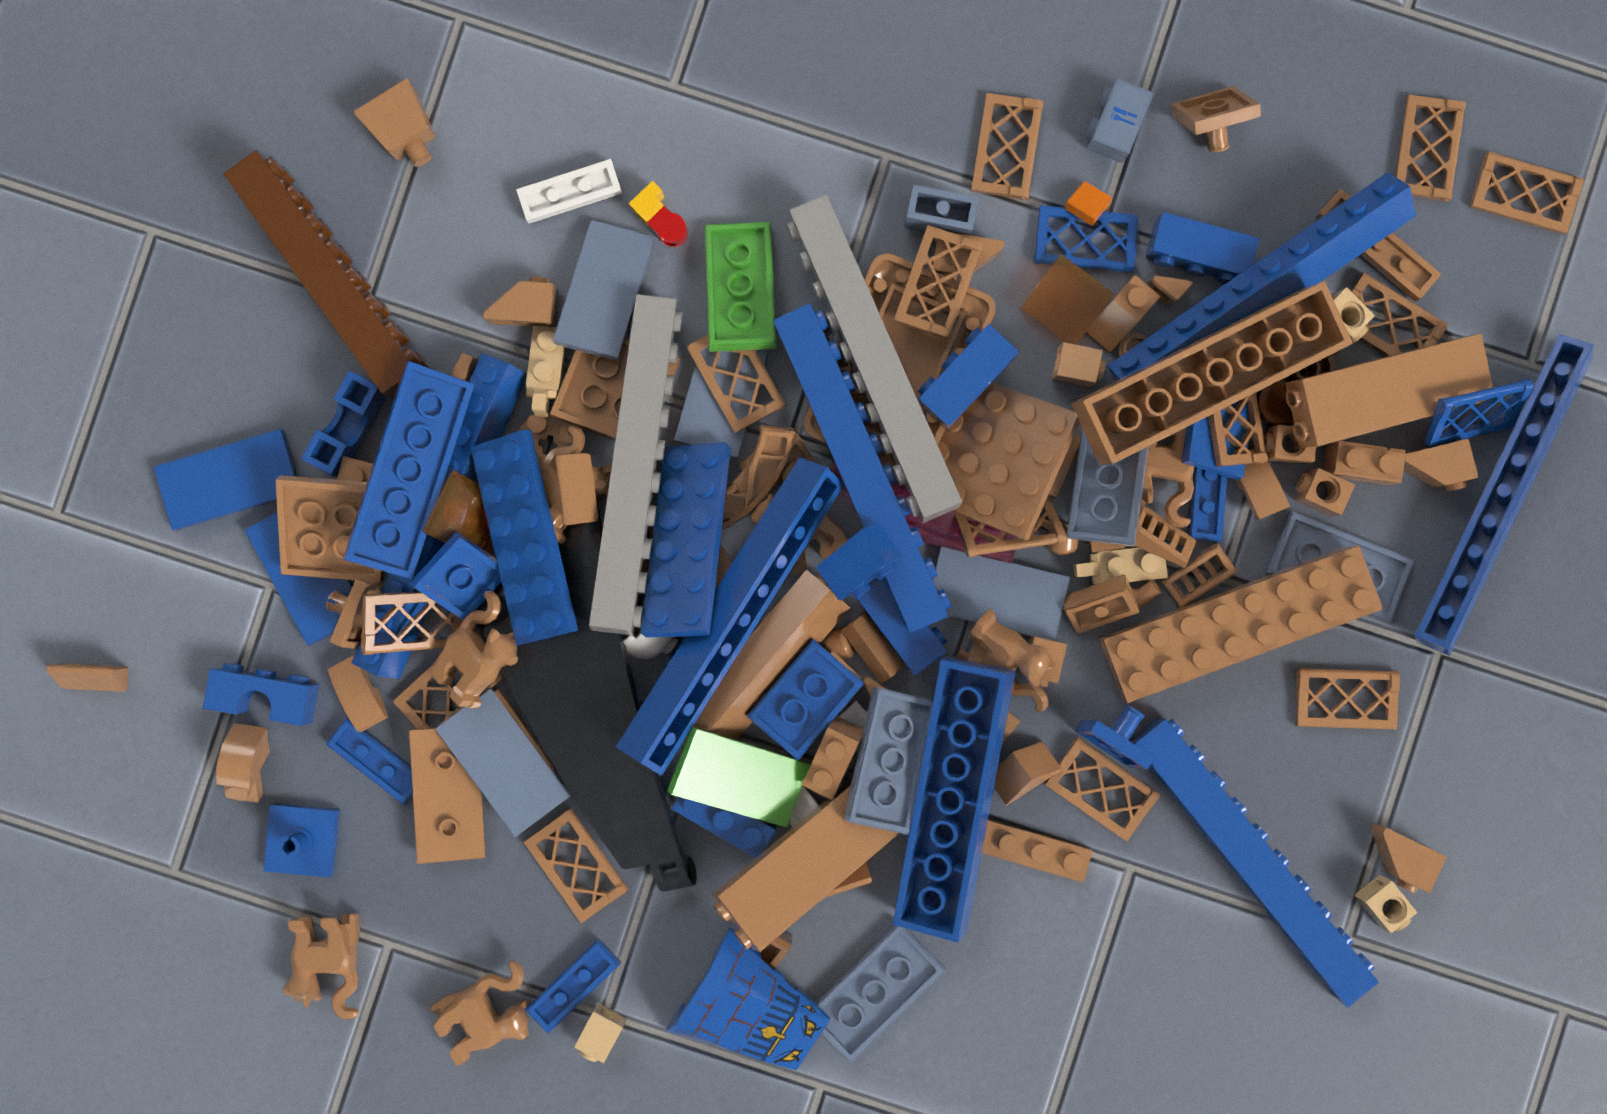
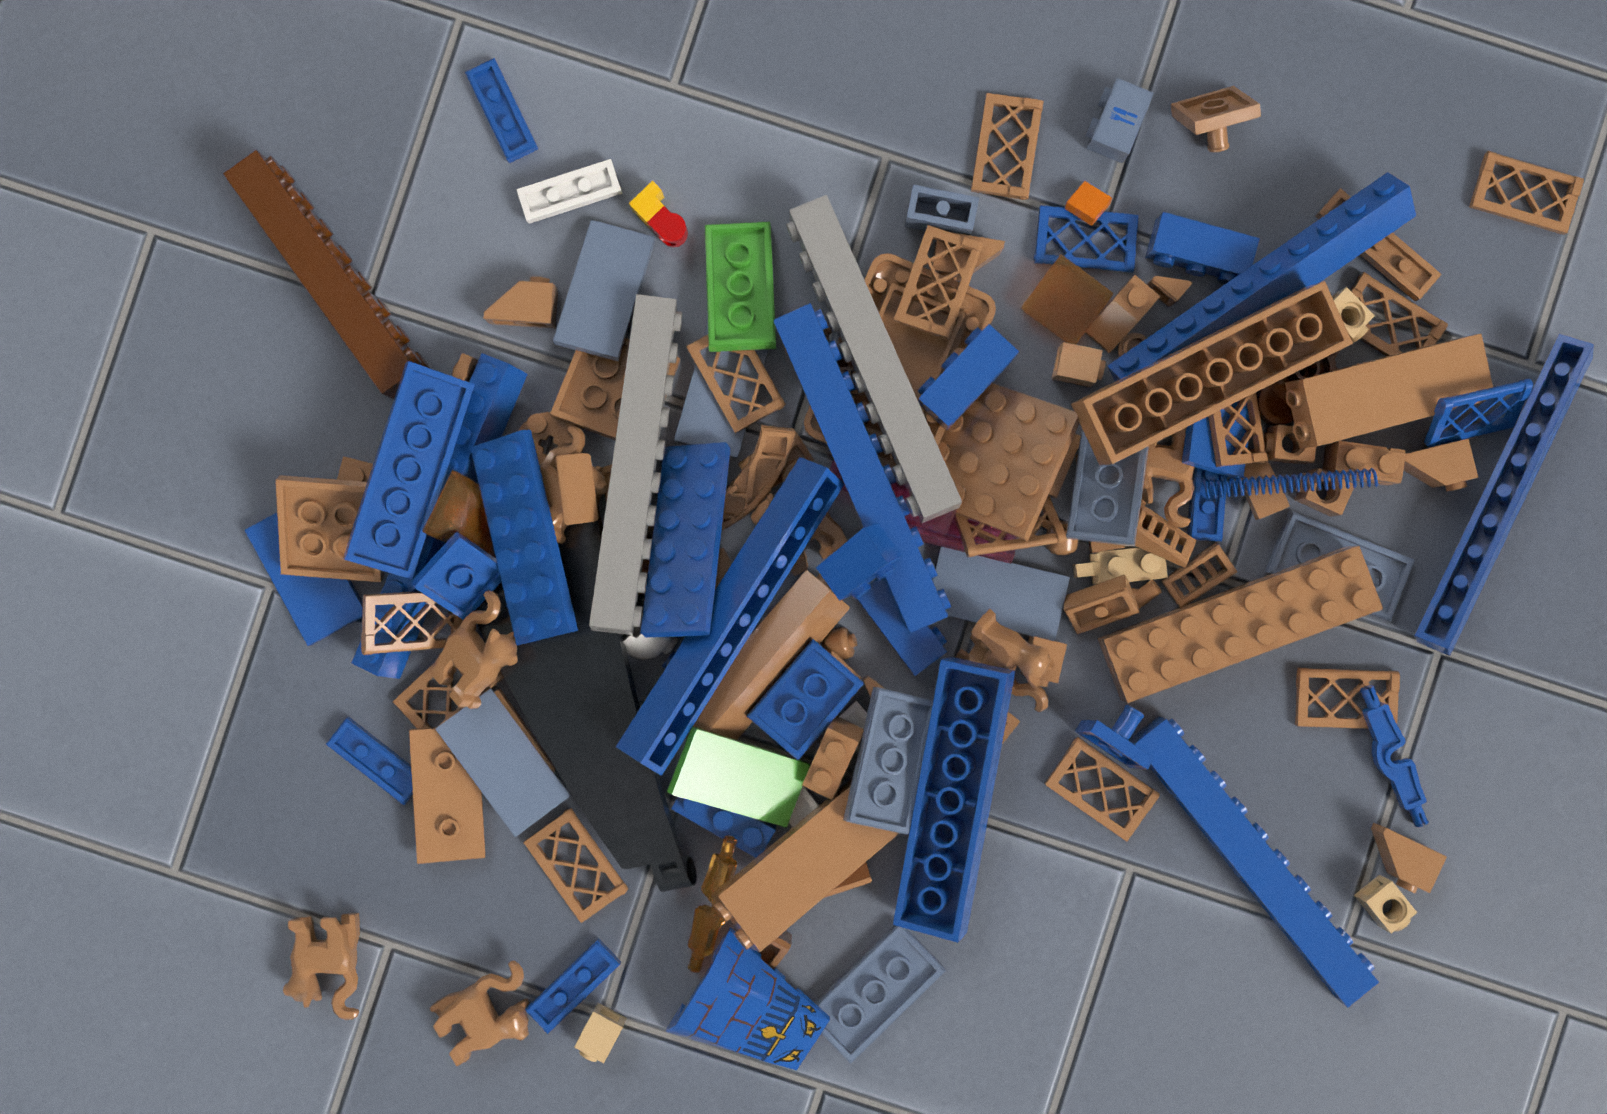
(89, 676): medium nougat slope -> none
(224, 479): blue tile -> none
(241, 762): medium nougat brick -> none
(290, 699): blue arch -> none
(301, 840): blue tile -> none
(349, 626): medium nougat tile -> none
(356, 410): blue arch -> none
(357, 695): medium nougat slope -> none
(399, 122): medium nougat torso -> none
(501, 110): none -> blue tile
(544, 369): tan hinge -> none
(706, 919): none -> clear orange piece
(873, 647): medium nougat slope -> none
(1024, 771): medium nougat slope -> none
(1036, 850): medium nougat plate -> none
(1290, 480): none -> blue piece
(1386, 740): none -> blue piece
(1453, 136): medium nougat window -> none

